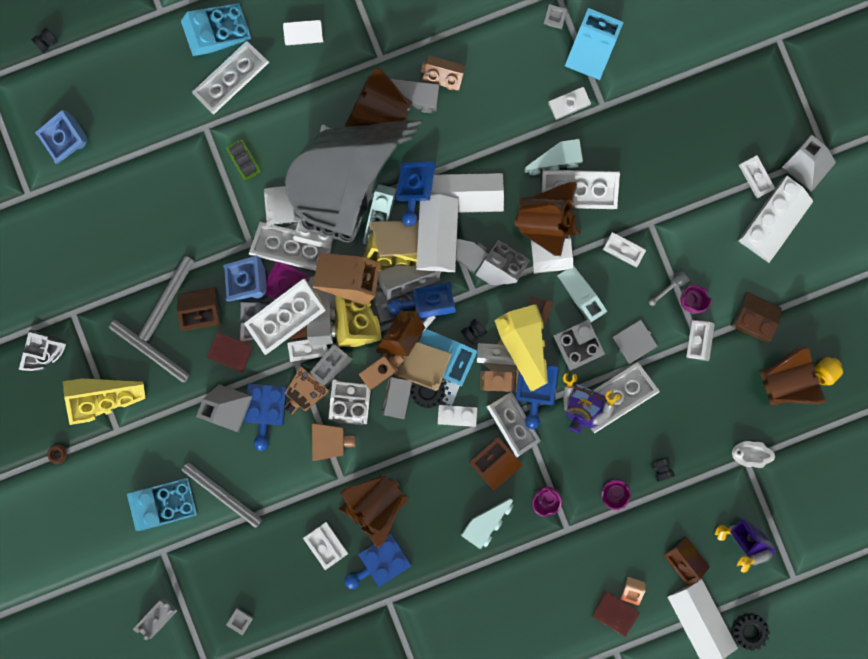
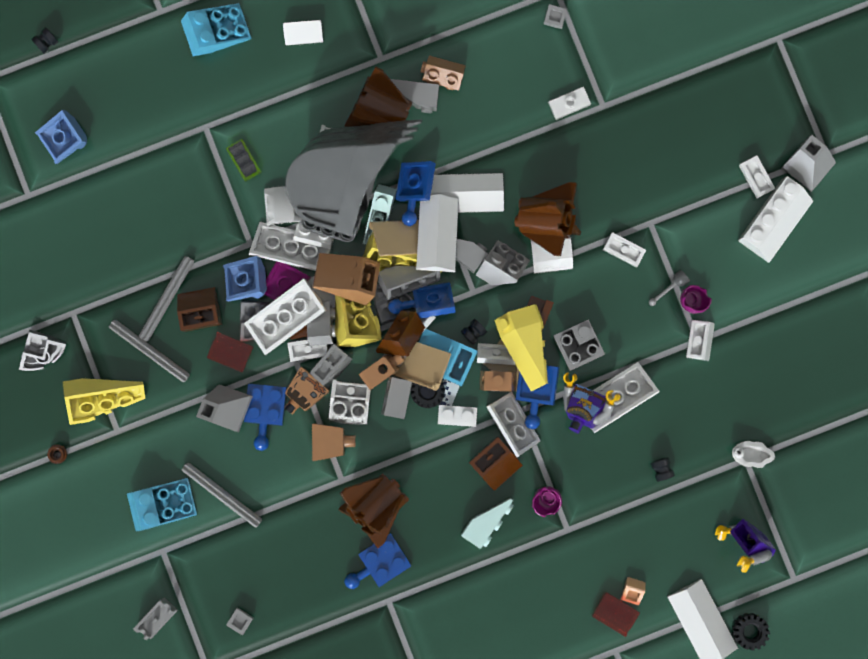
(230, 77): white slope -> none
(325, 545): white plate -> none
(562, 155): light aqua slope -> none
(582, 294): light aqua slope -> none
(593, 188): white slope -> none
(594, 44): medium azure slope -> none
(616, 494): magenta hair -> none
(634, 341): light grey piece -> none
(687, 561): reddish brown panel -> none
(757, 317): reddish brown slope -> none
(793, 380): reddish brown brick -> none
(828, 371): yellow head -> none

